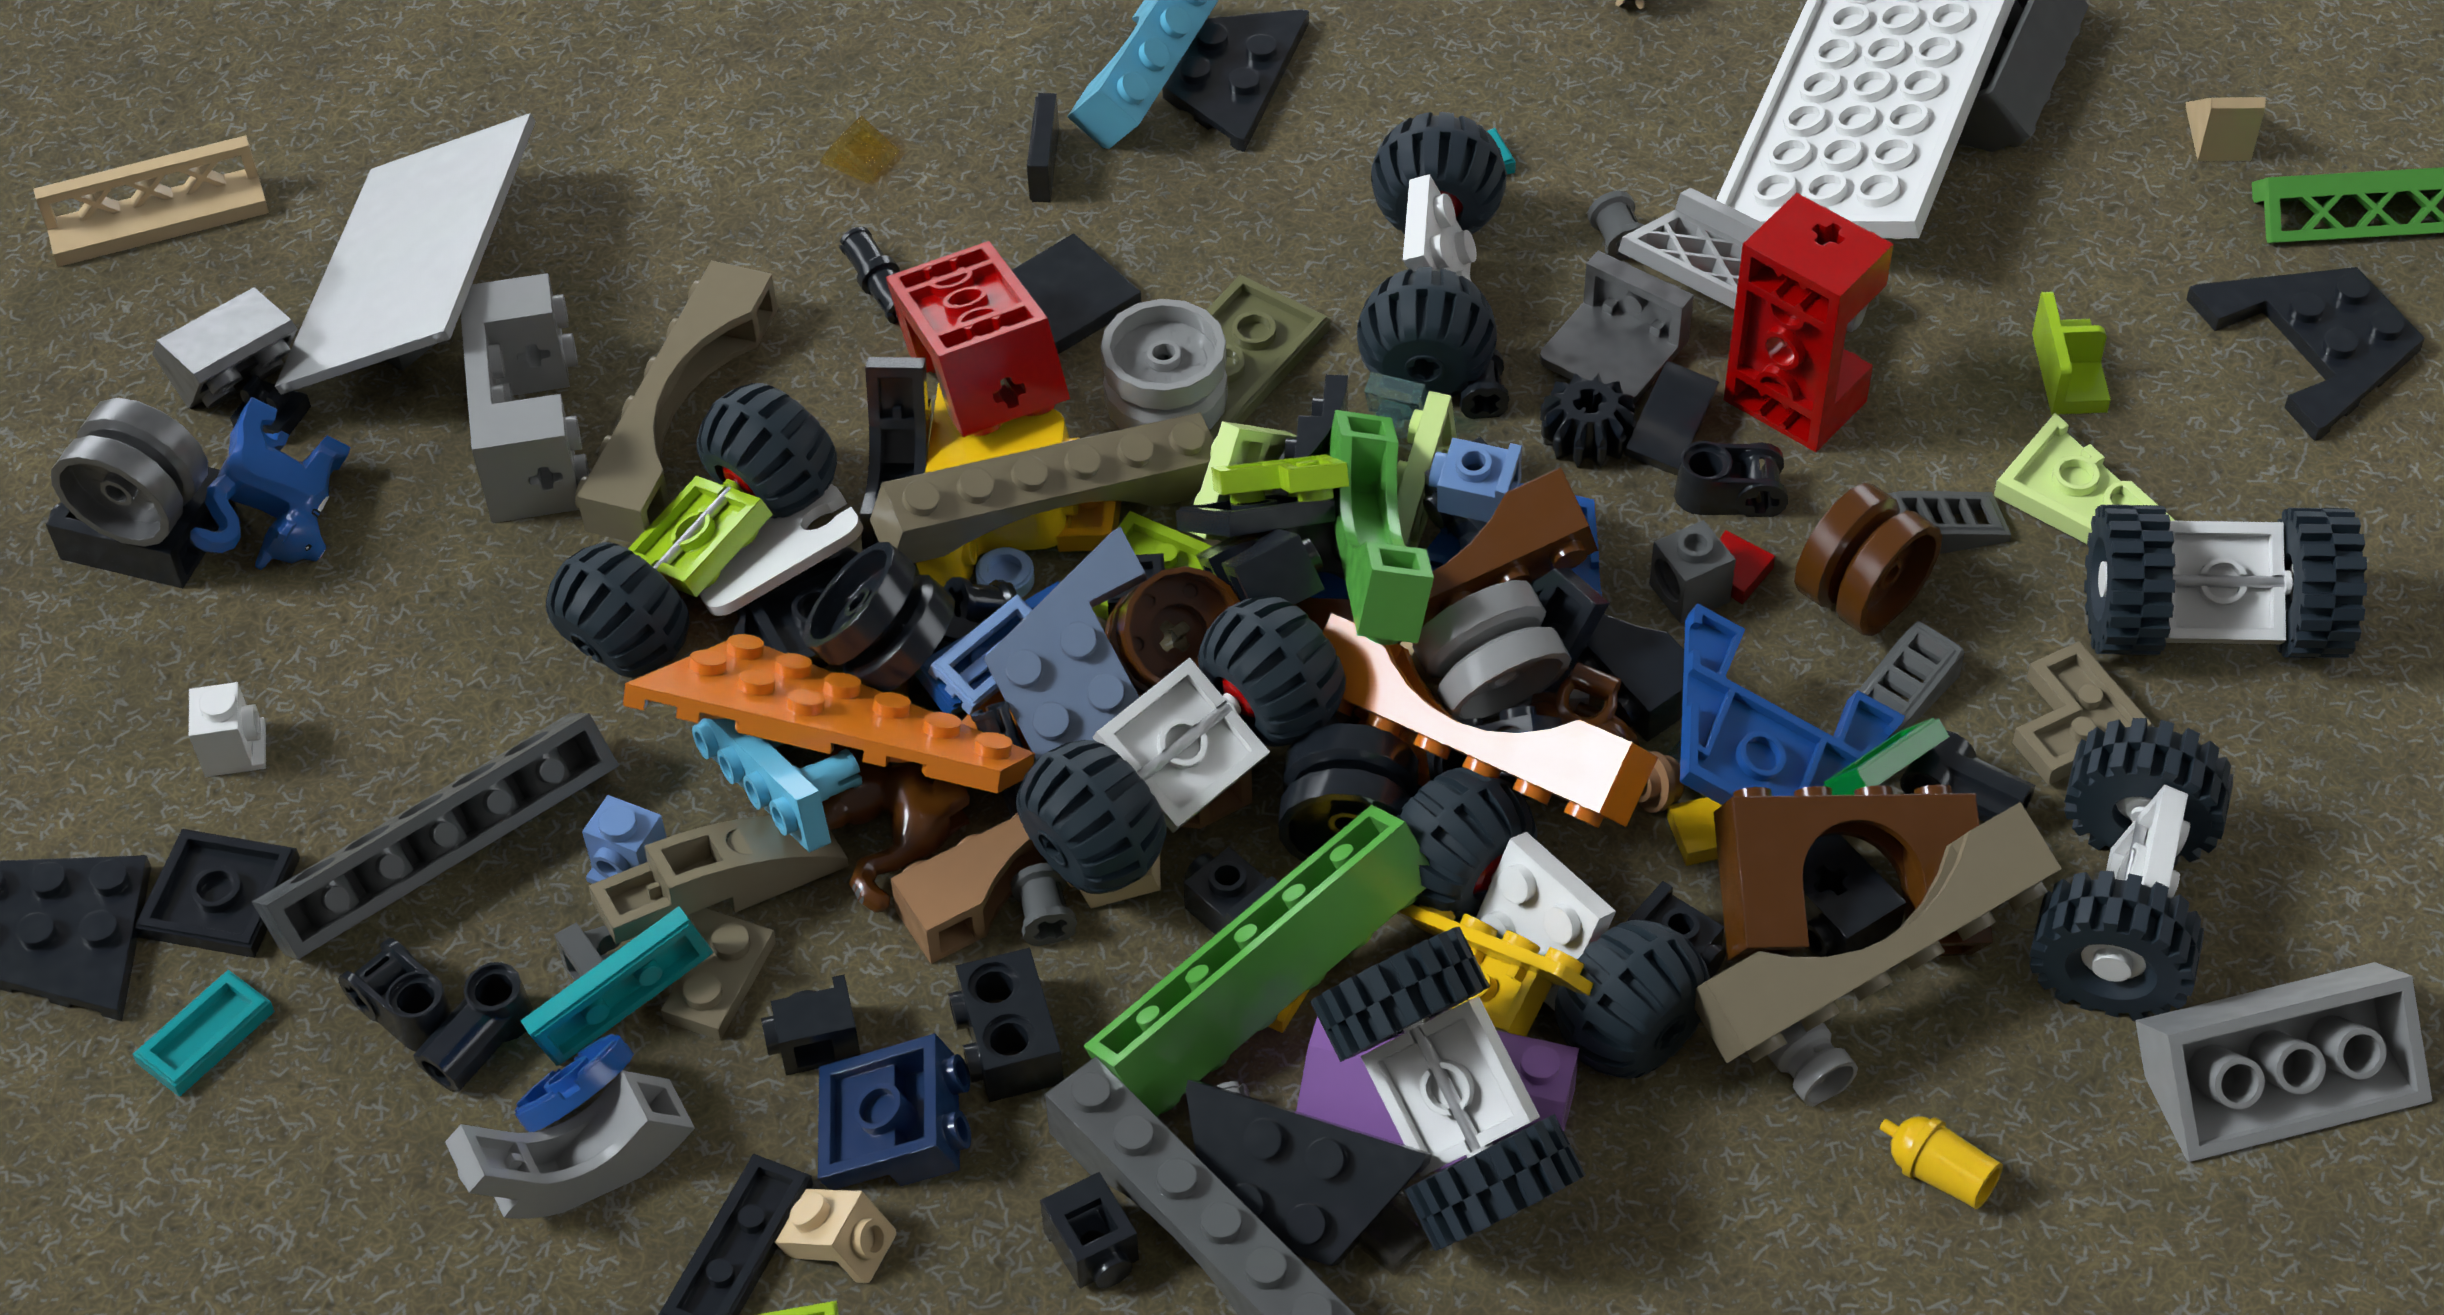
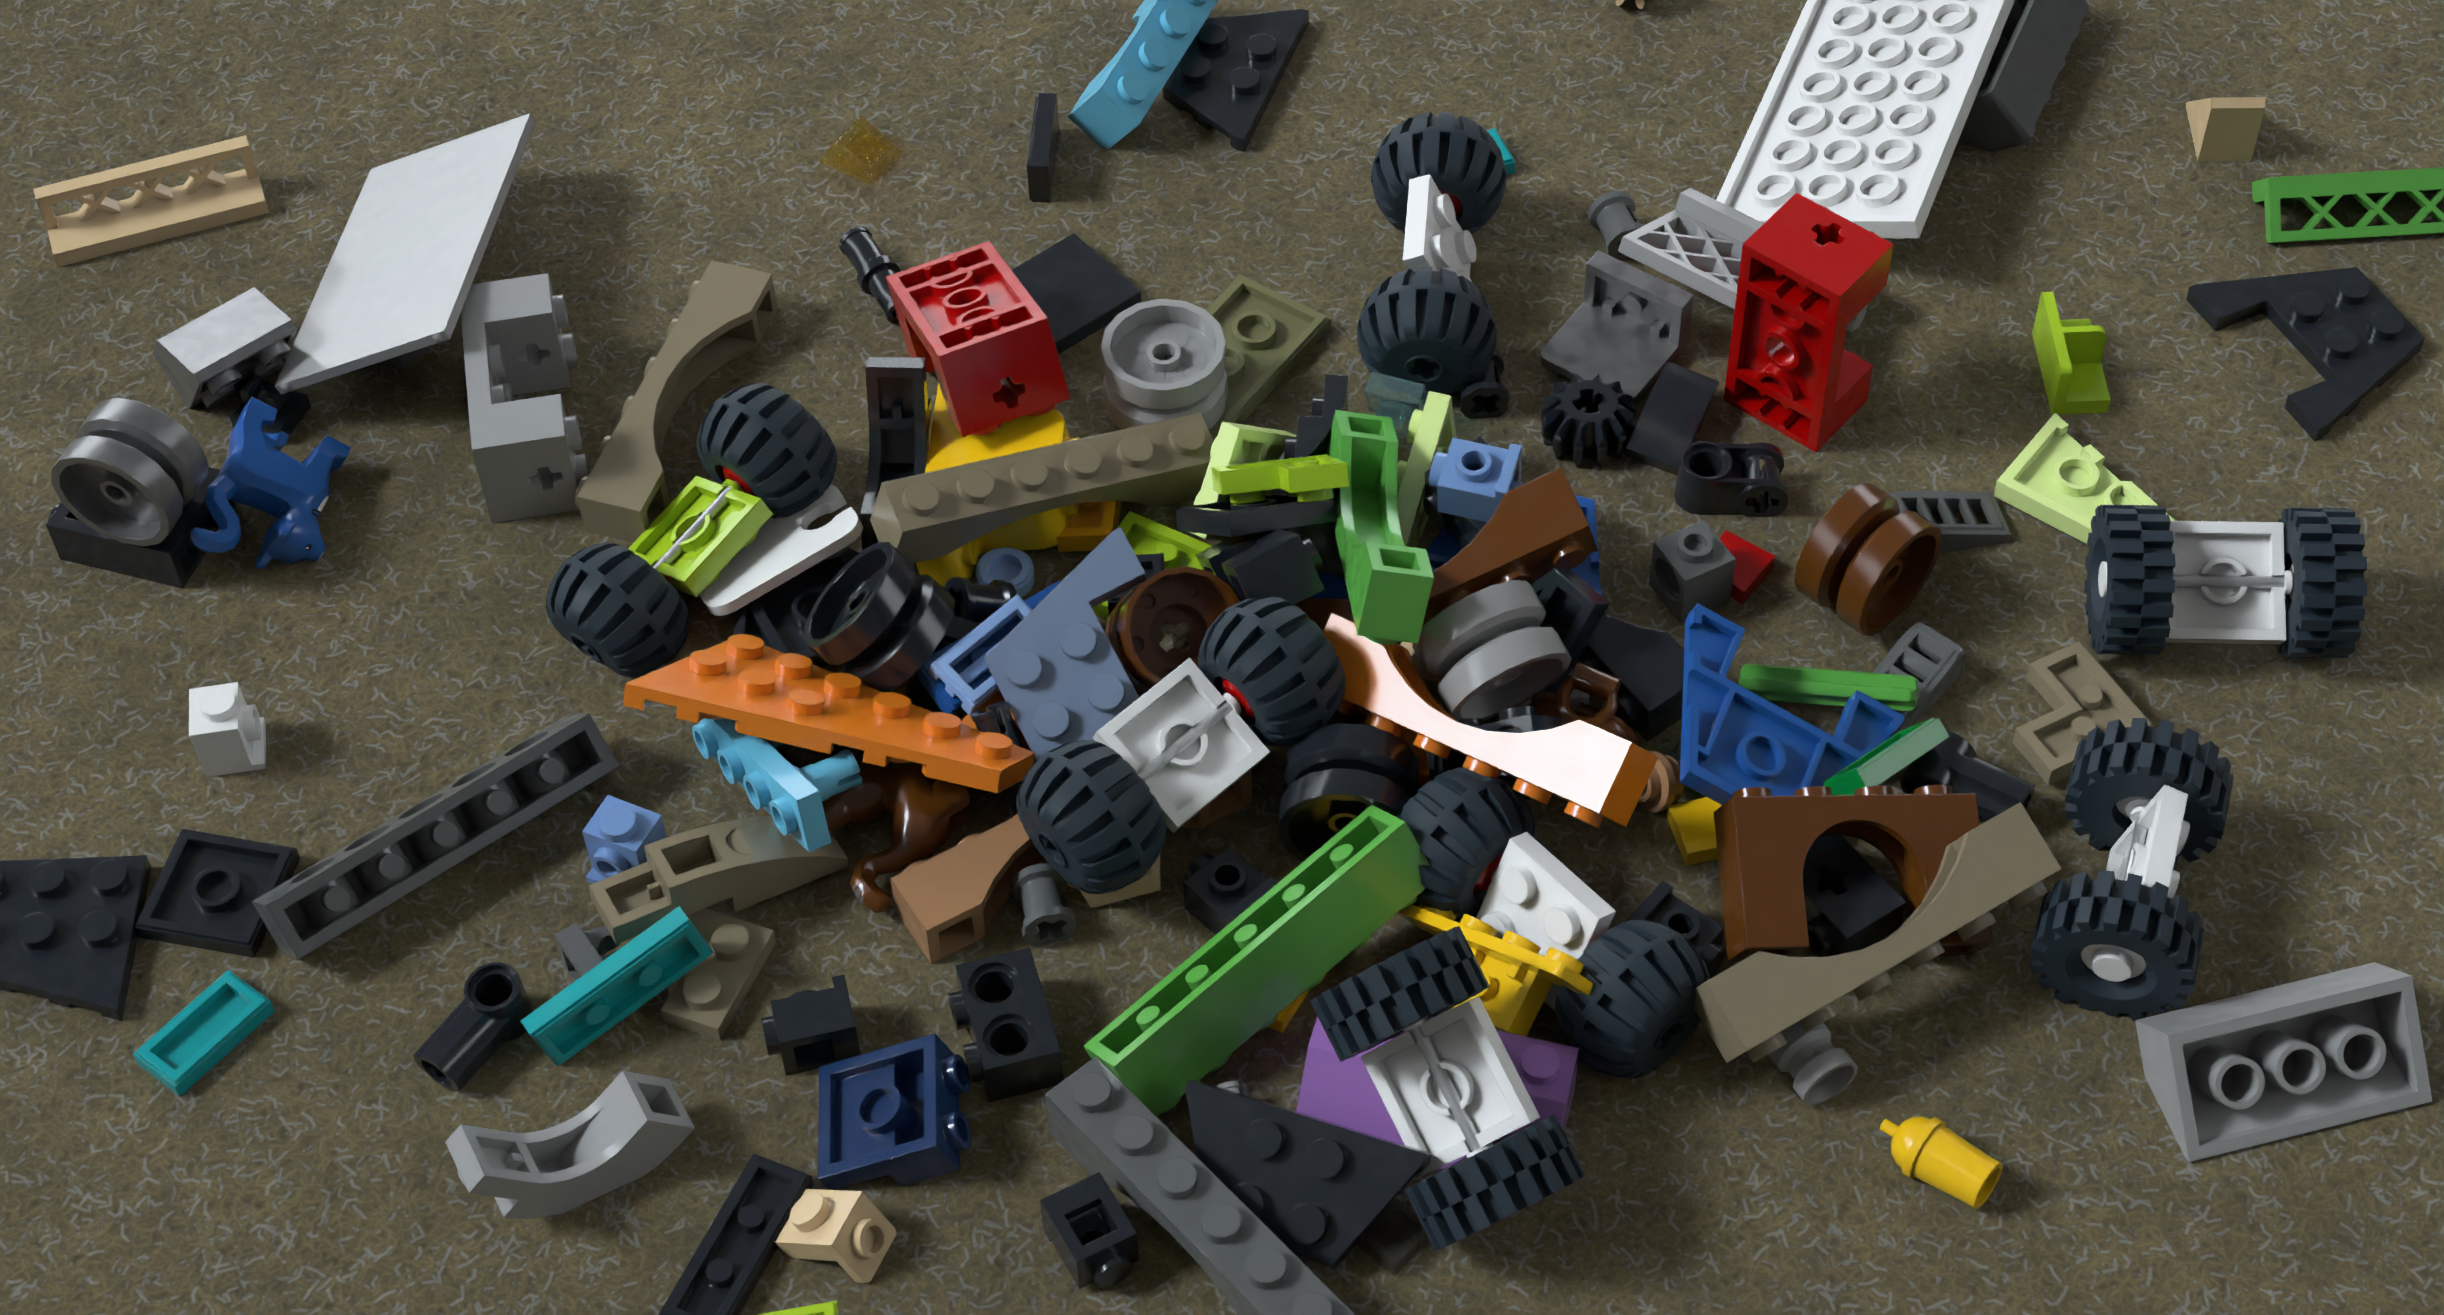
(398, 994): black piece -> none
(573, 1085): blue tile -> none
(1828, 685): none -> bright green axle

